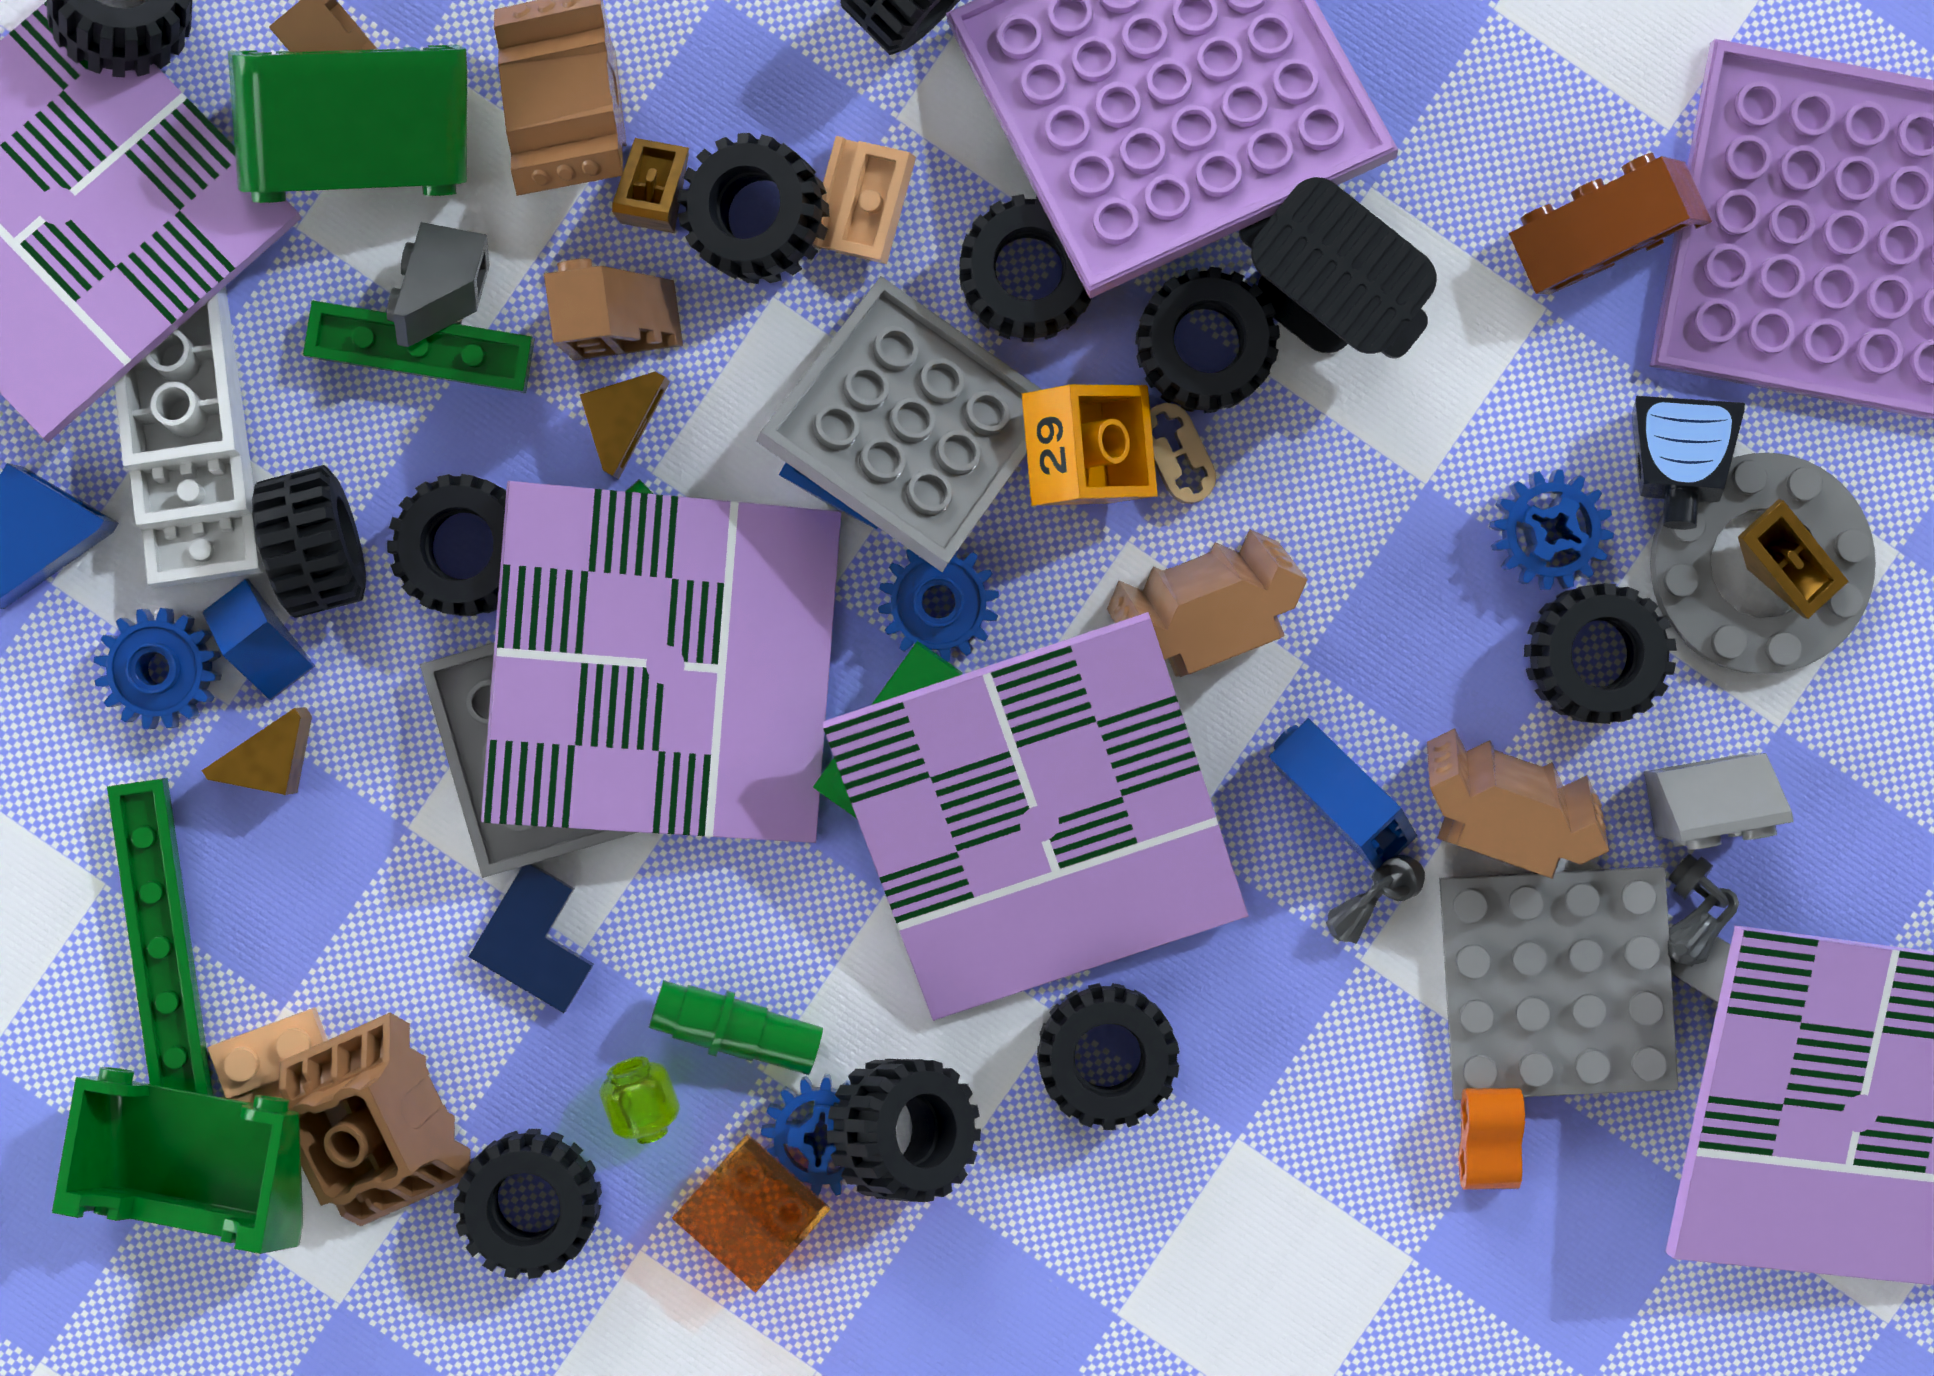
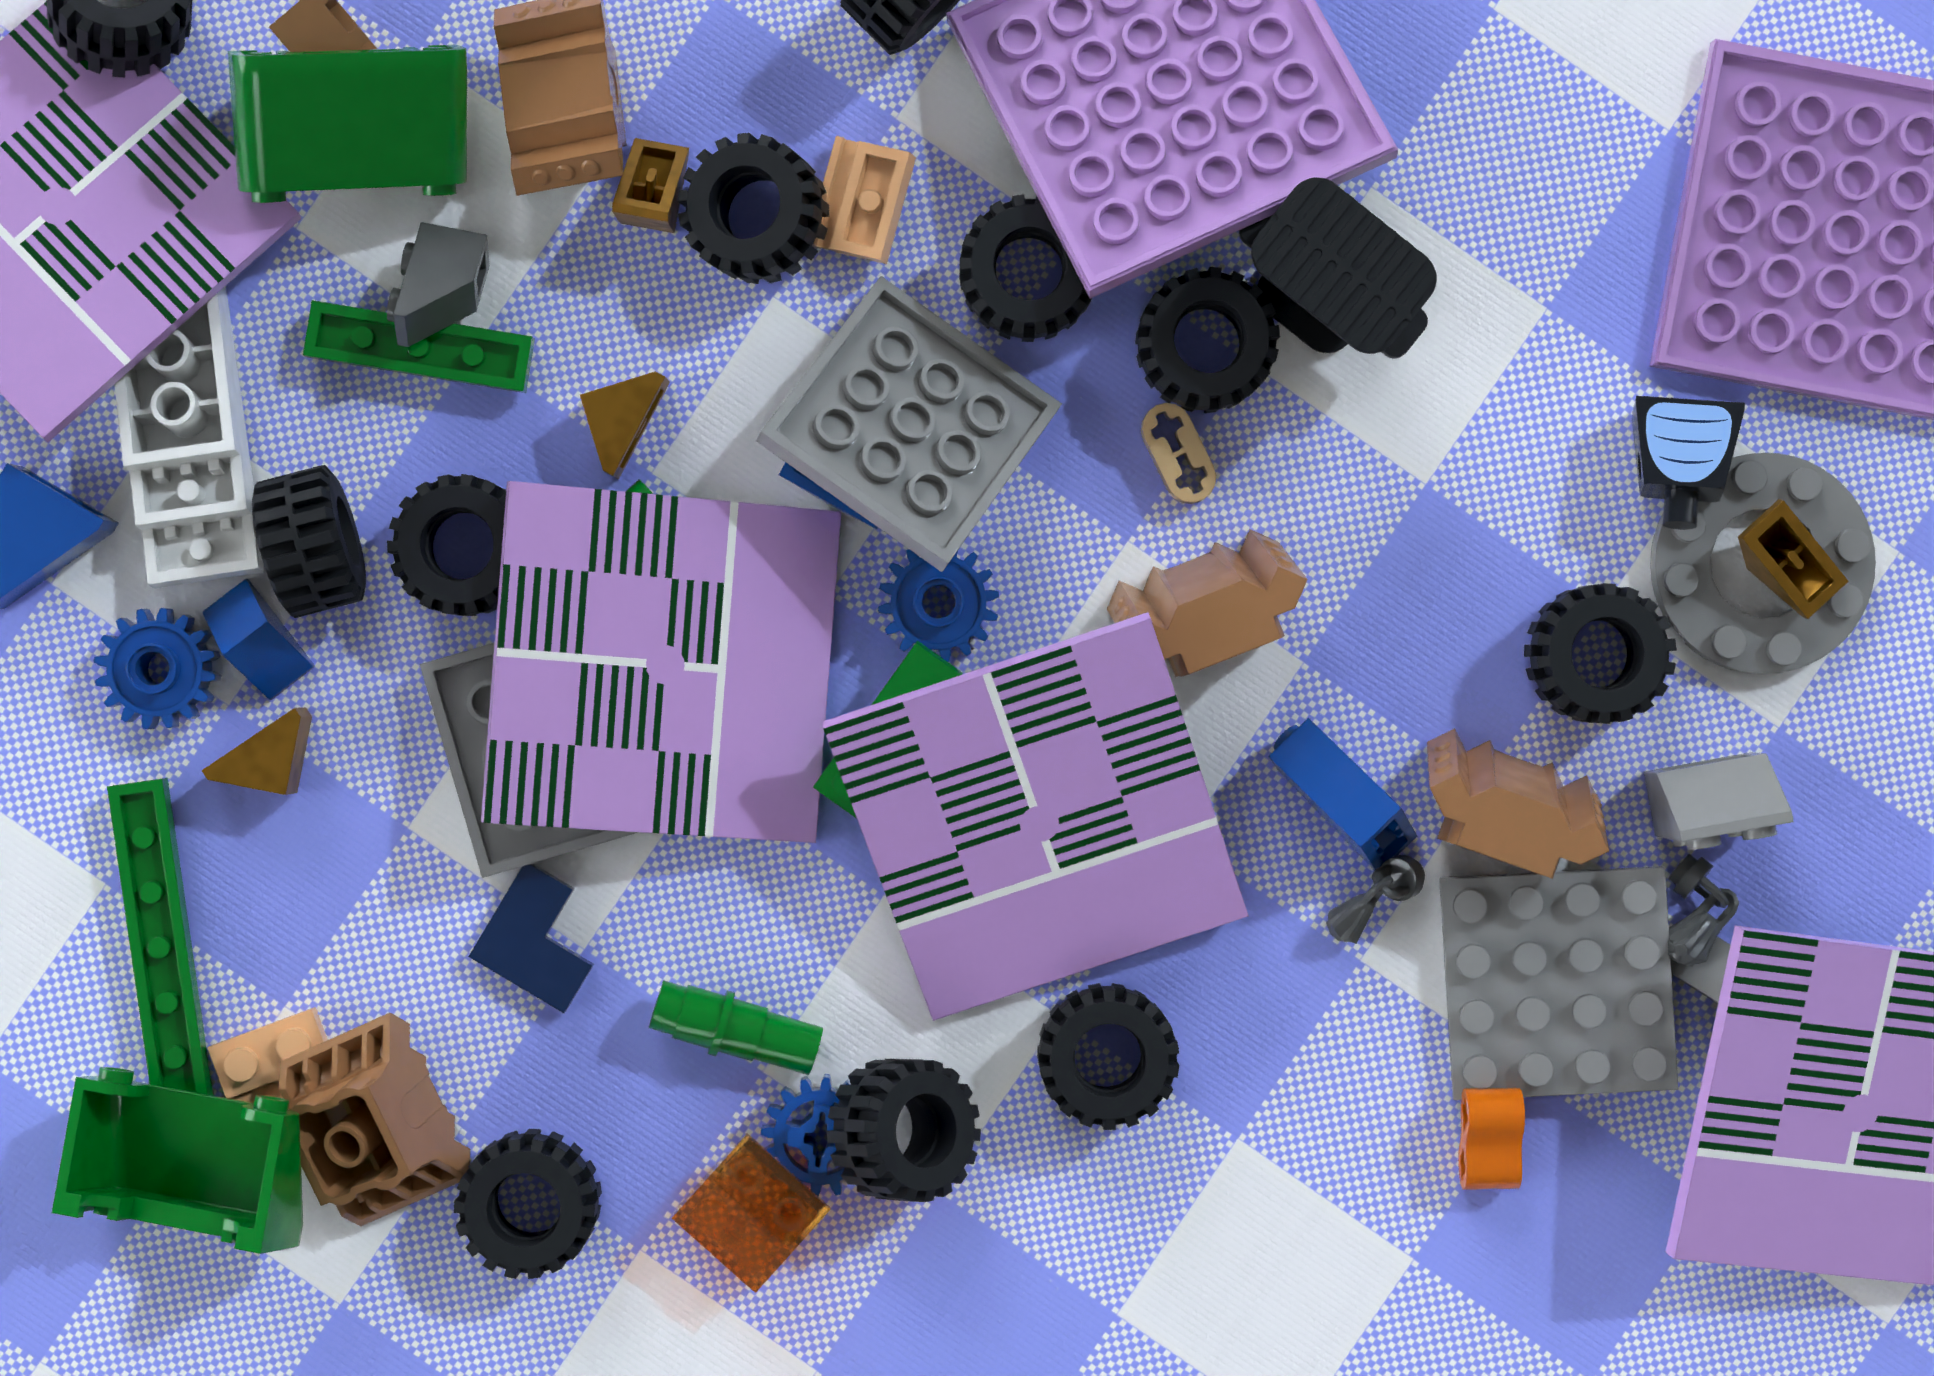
(610, 310): medium nougat wedge -> none
(639, 1100): clear neon green head -> none
(1089, 444): light orange brick -> none
(1562, 508): blue gear -> none
(1608, 222): dark orange wedge -> none

